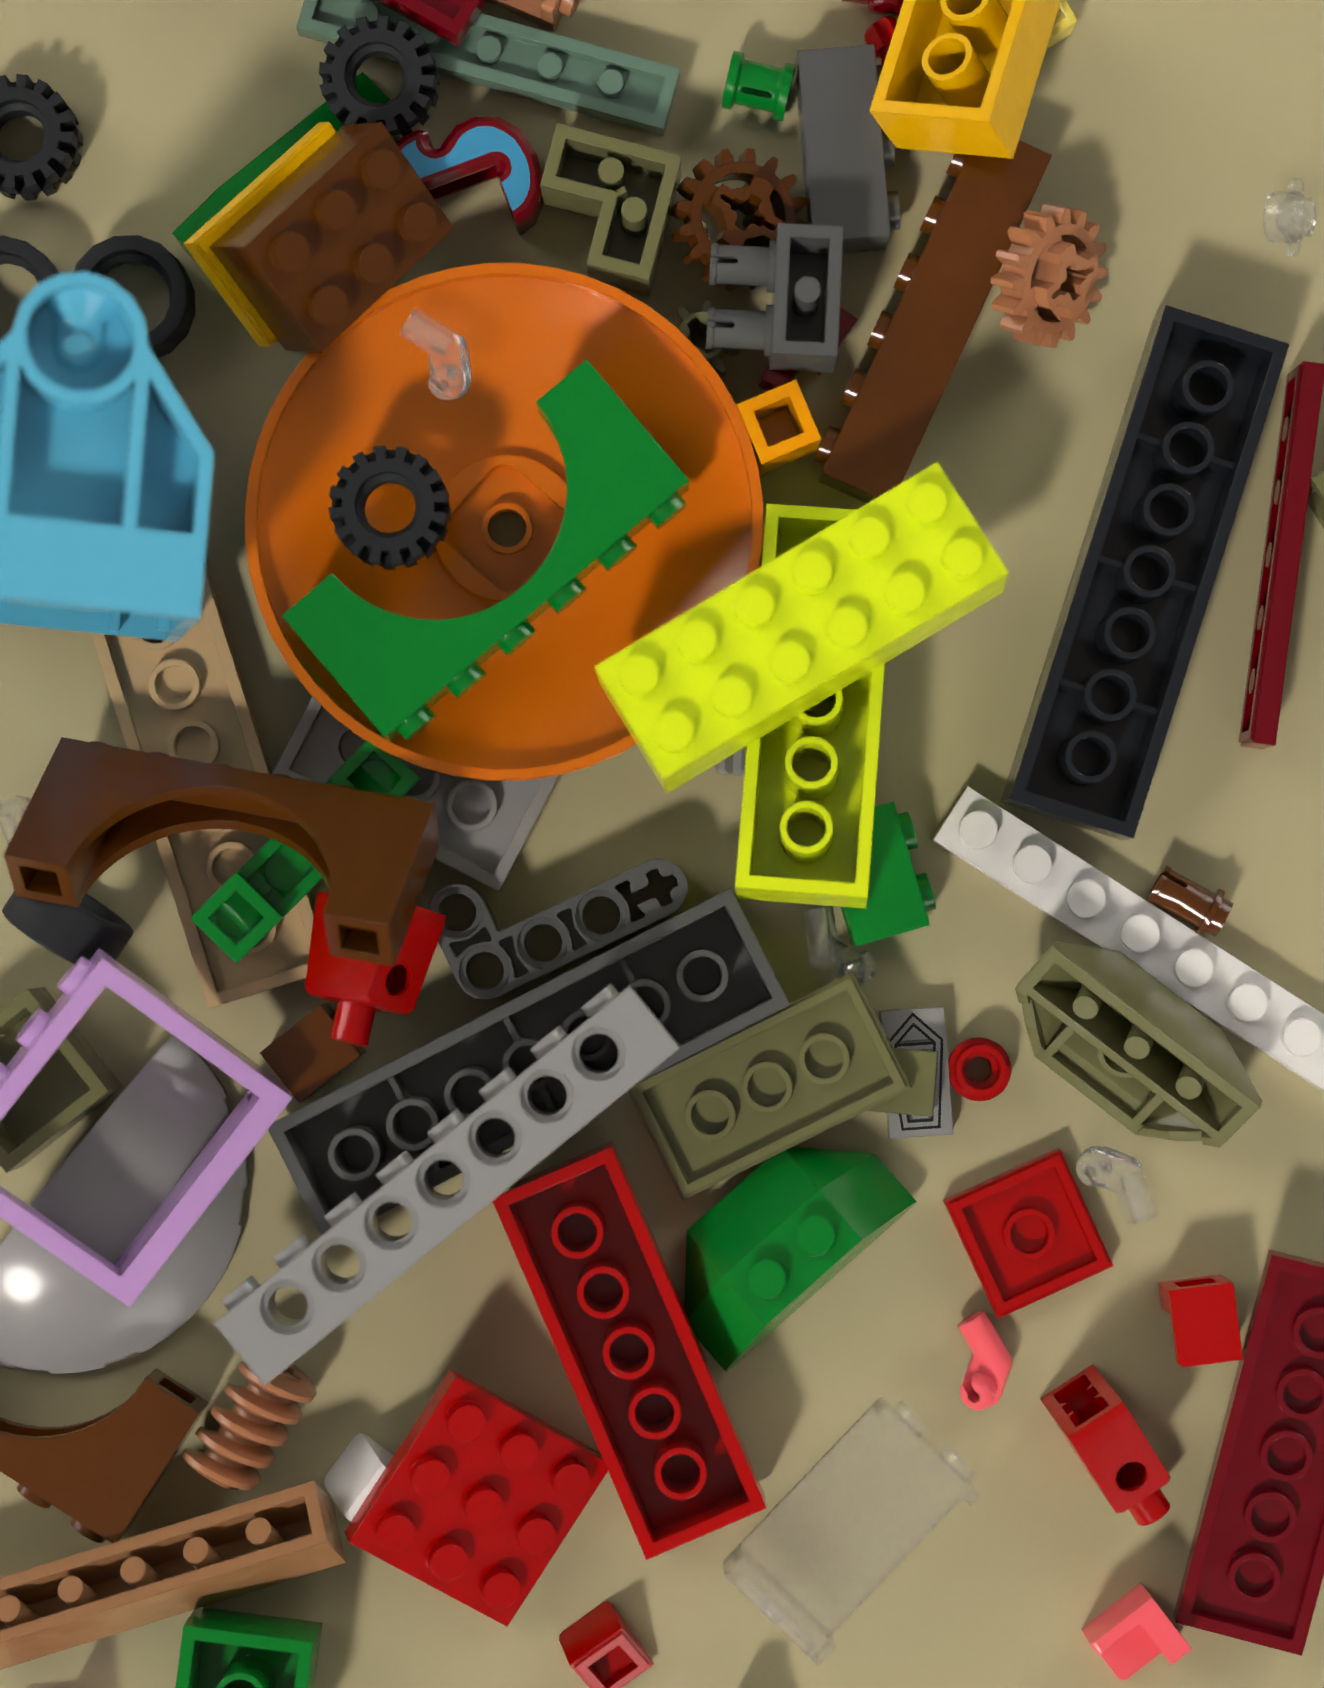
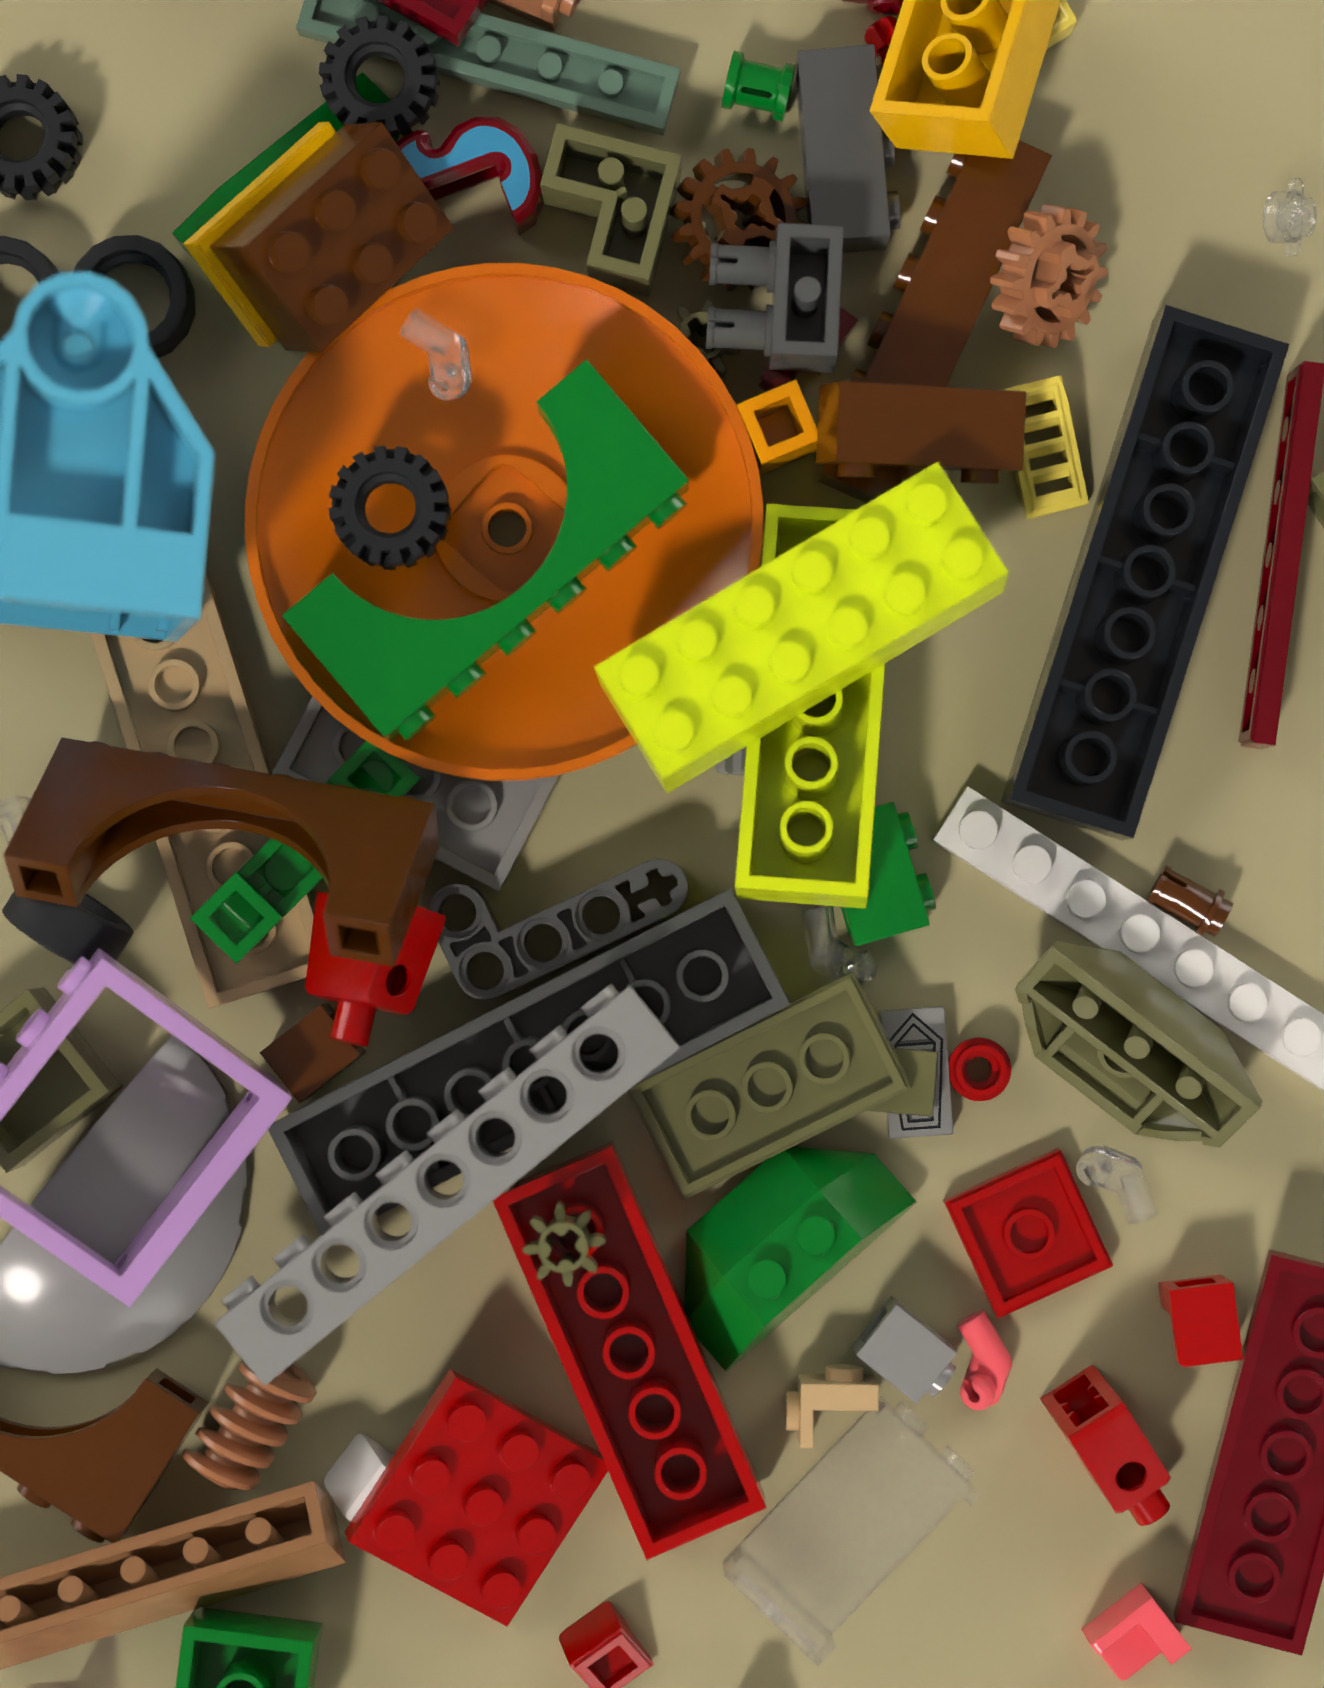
(567, 1262): none -> olive gear
(839, 1389): none -> tan bracket
(906, 1351): none -> light grey brick
(920, 425): none -> reddish brown brick
(1060, 418): none -> light yellow slope

